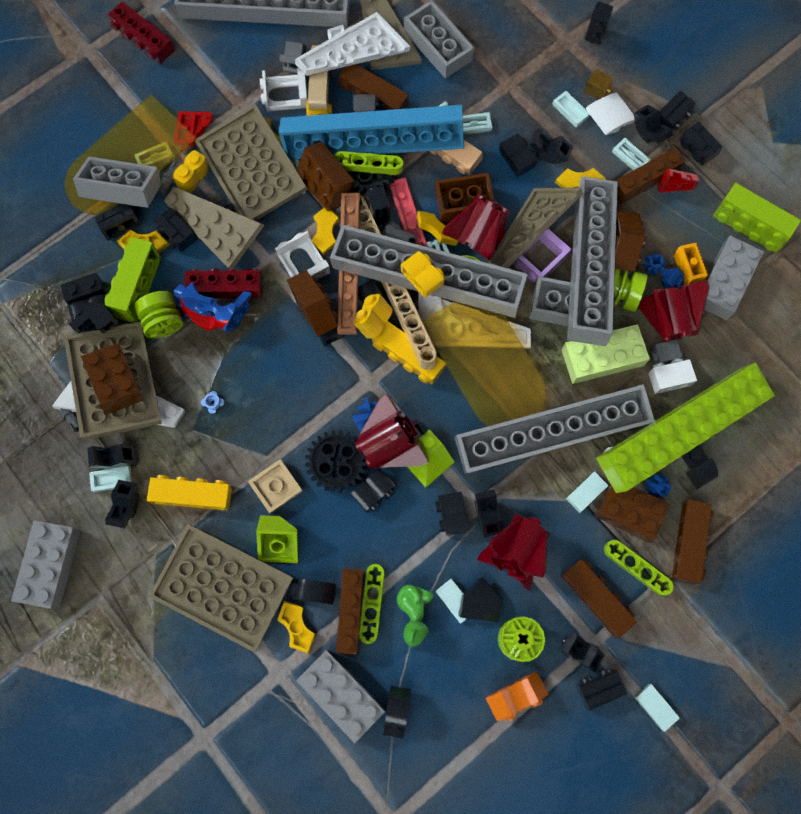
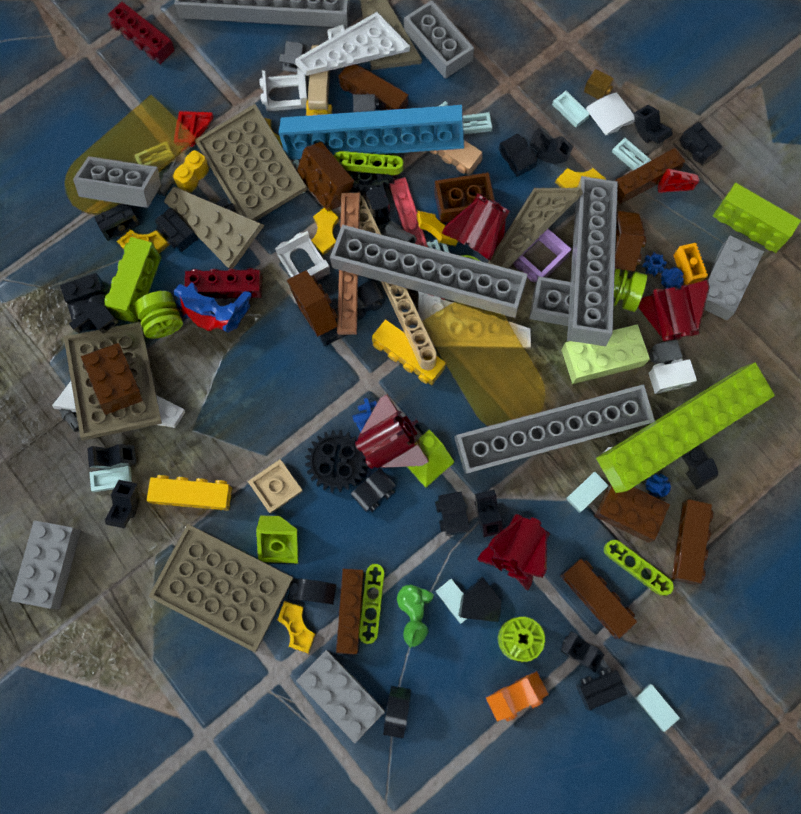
(212, 396): light blue plate -> none
(373, 316): yellow brick -> none
(422, 274): yellow brick -> none
(598, 23): black brick -> none
(677, 110): black brick -> none

